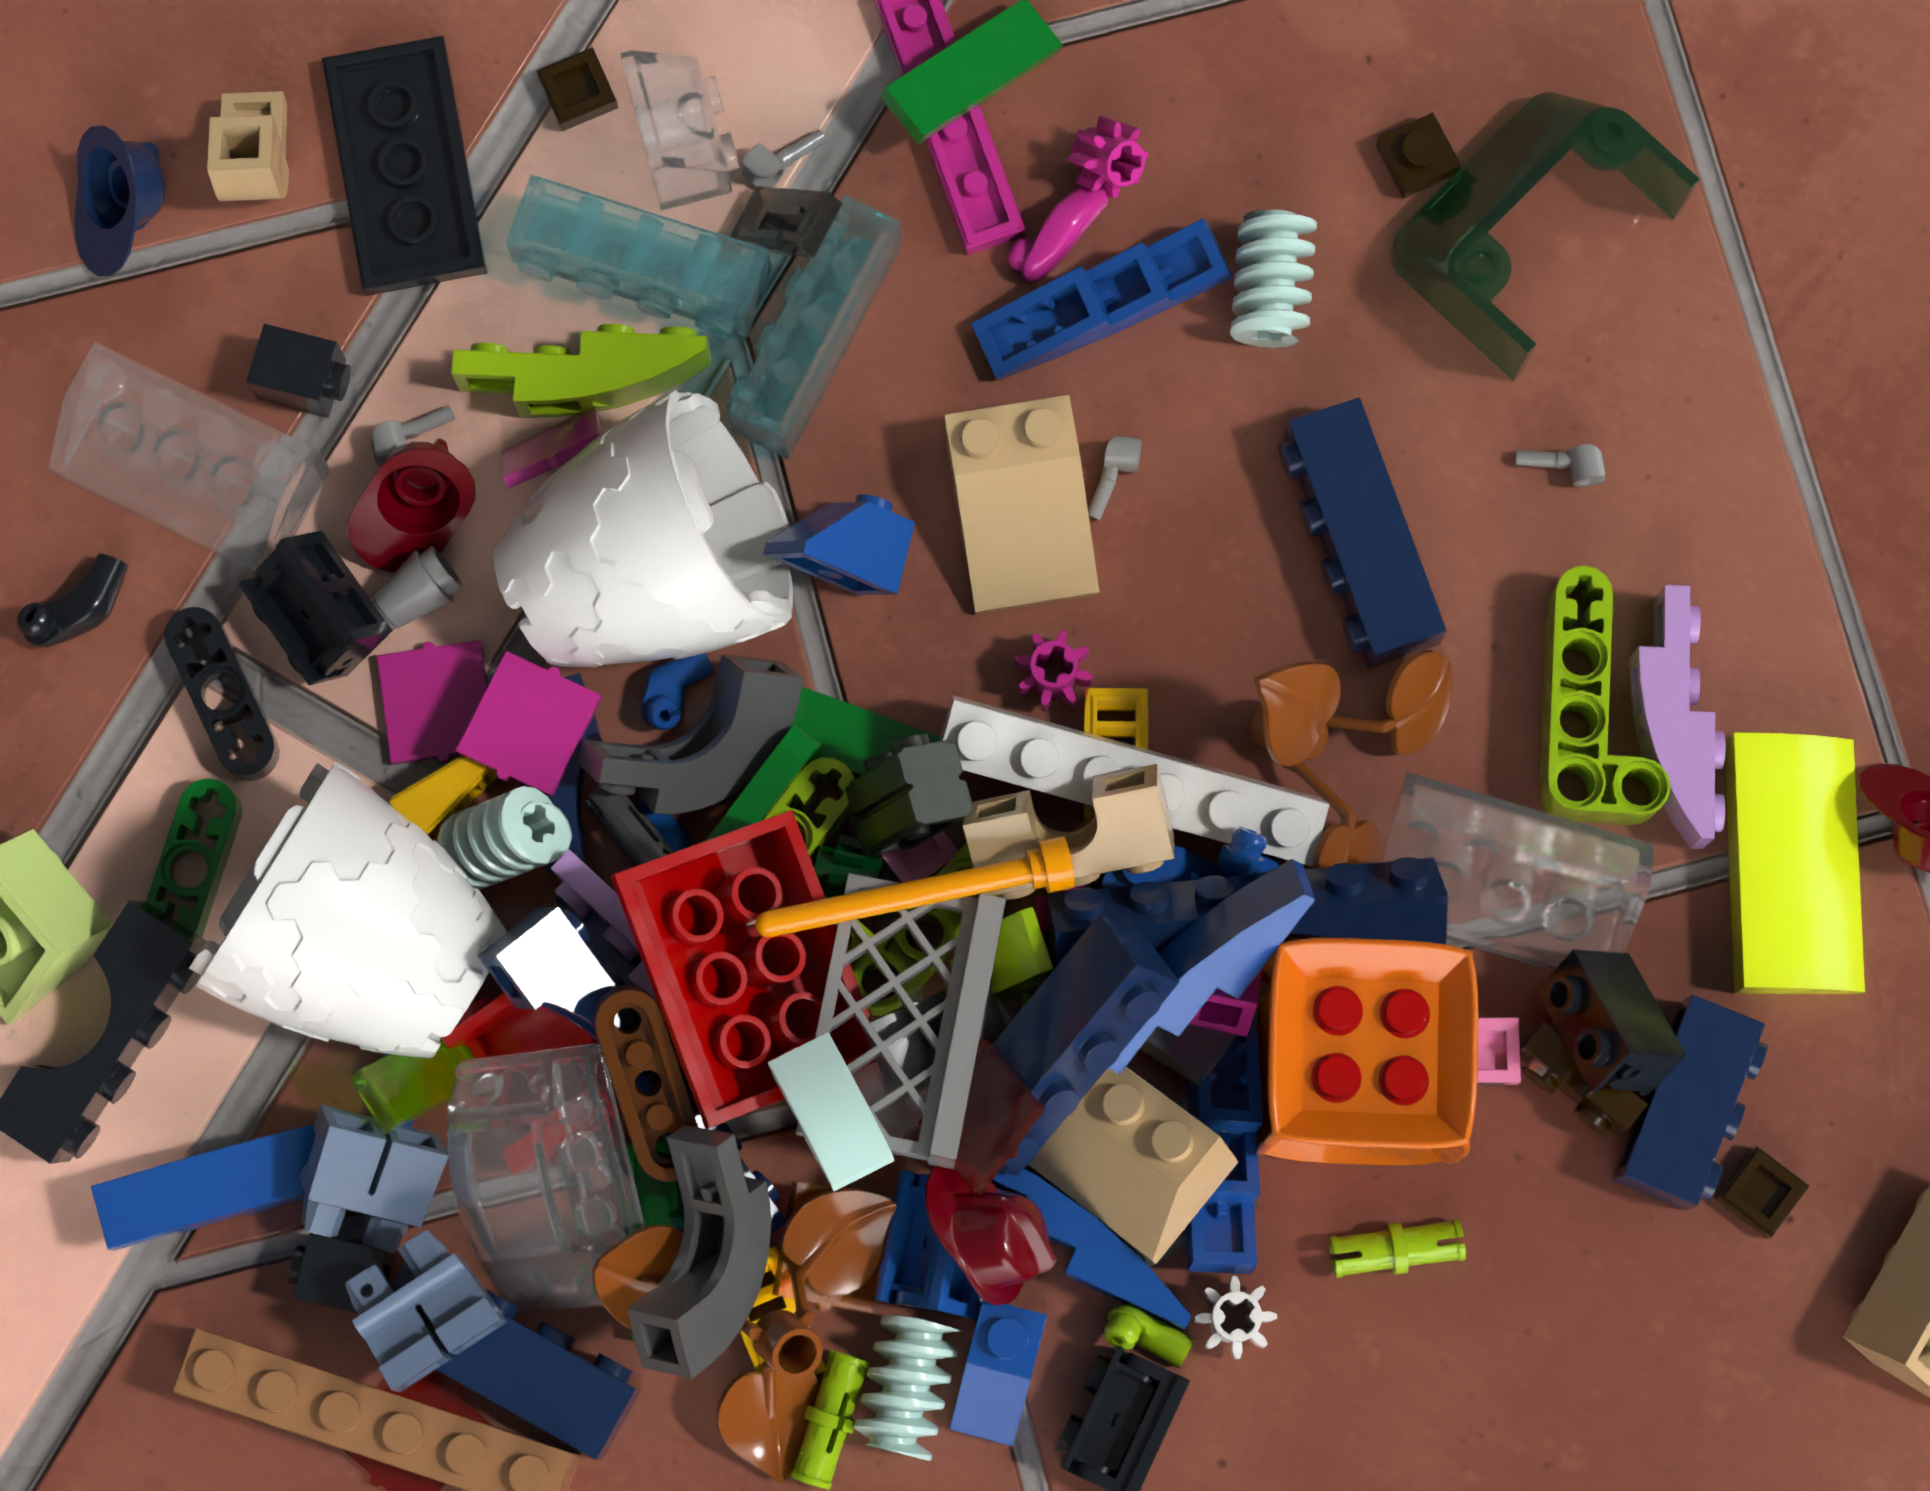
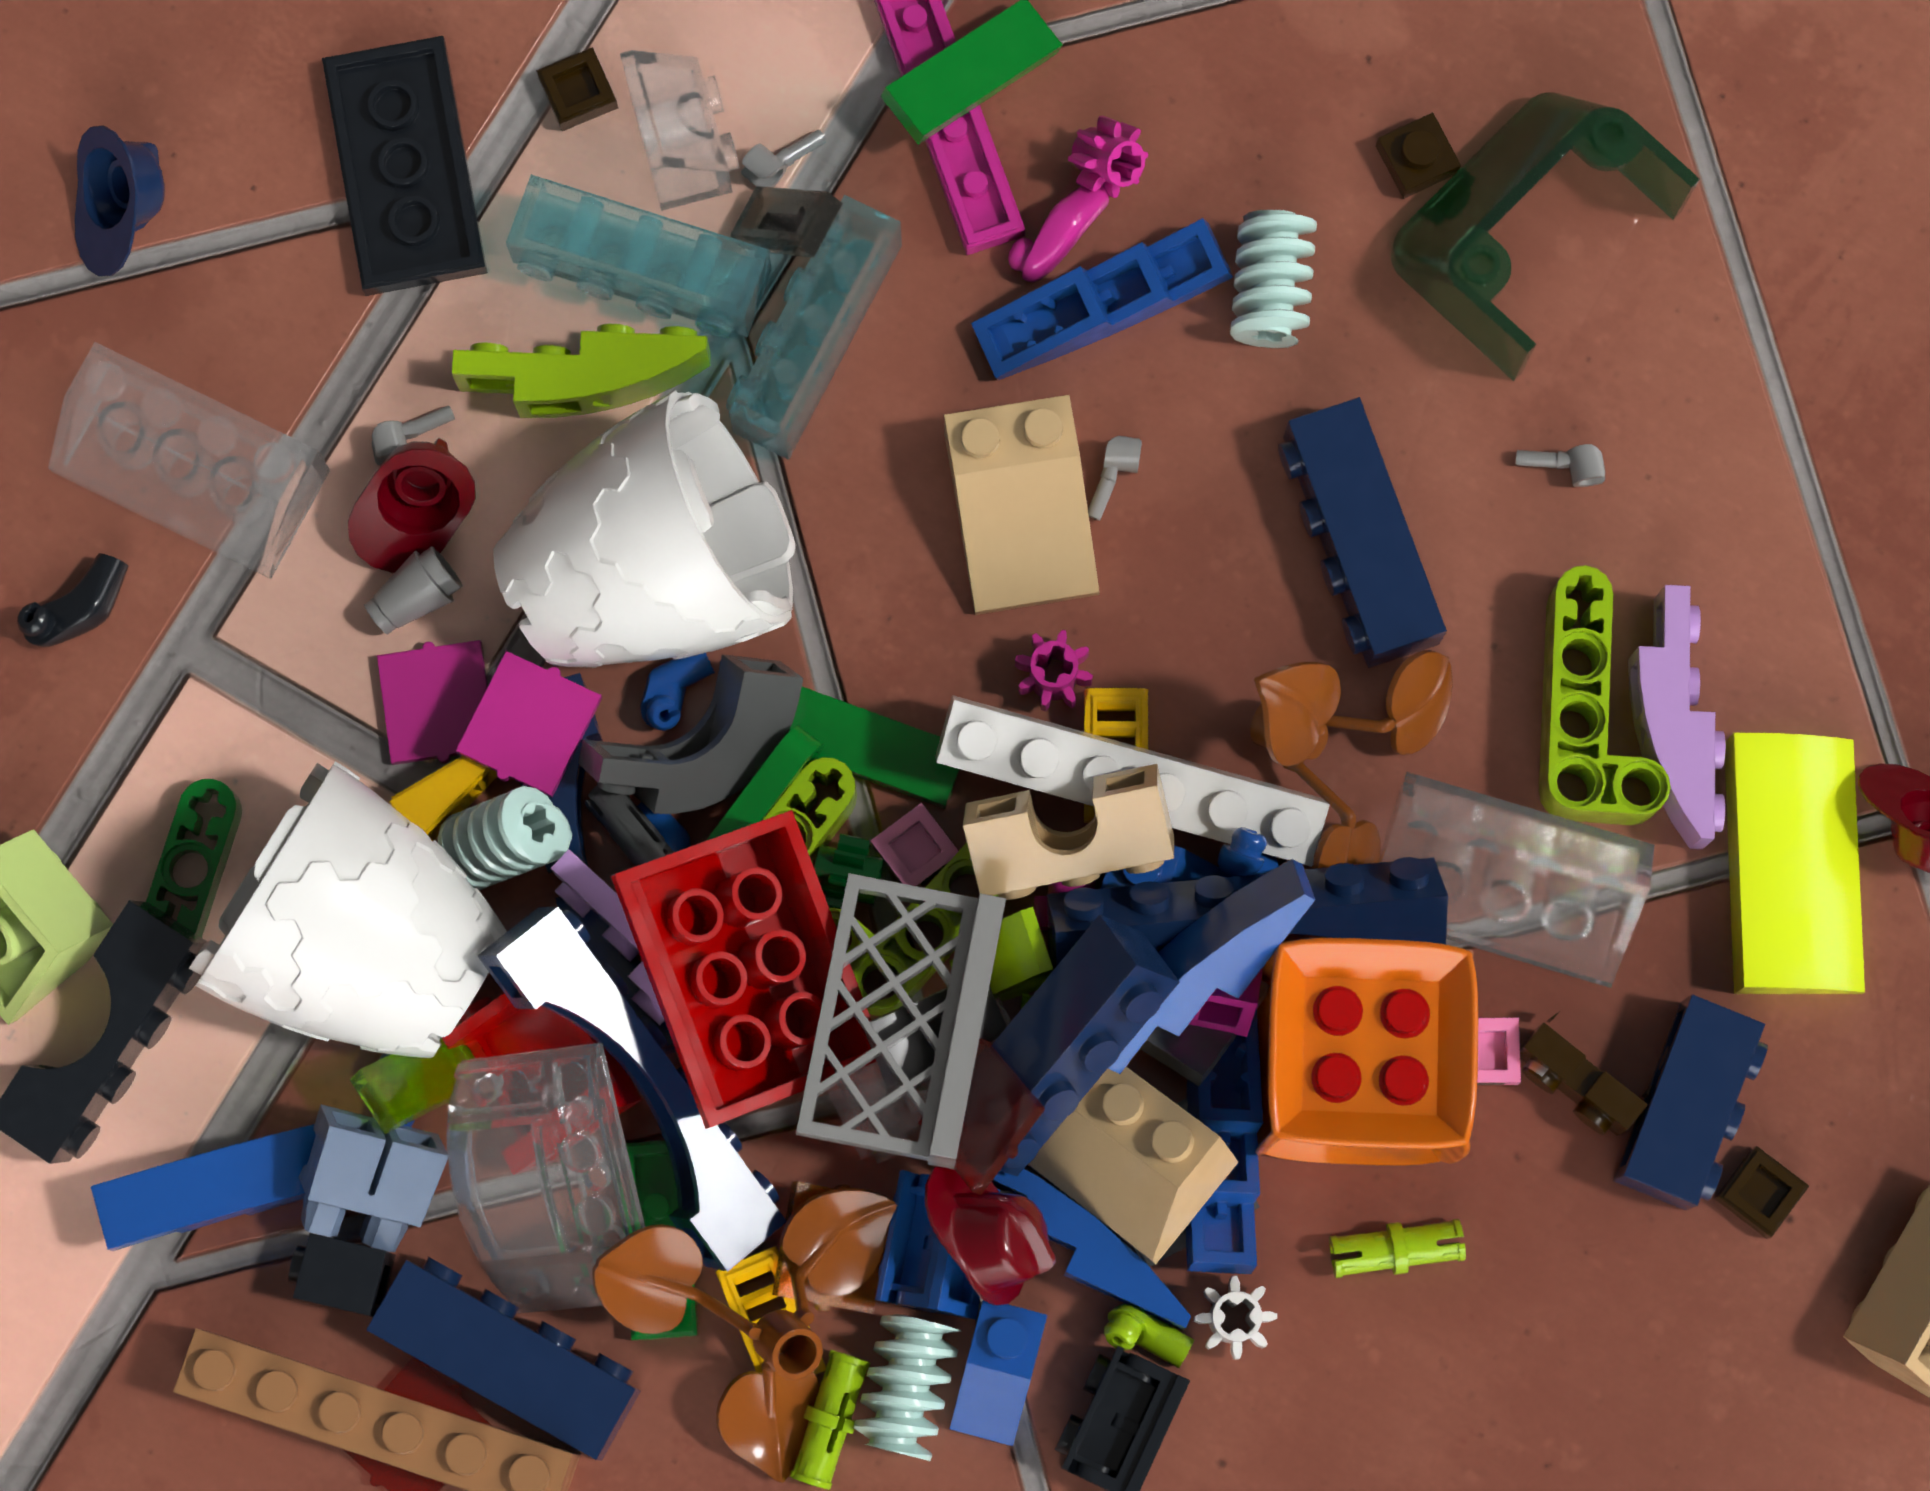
(218, 645): black beam -> none
(249, 147): tan brick -> none
(298, 371): black brick -> none
(315, 608): black hinge -> none
(394, 1320): sand blue hips -> none
(549, 448): dark pink piece -> none
(632, 1052): reddish brown plate -> none
(719, 1263): dark grey arch -> none
(831, 1111): light aqua slope -> none
(848, 545): blue slope -> none
(908, 795): pearl dark grey brick -> none
(1043, 867): light orange piece -> none
(1610, 1022): black hinge -> none

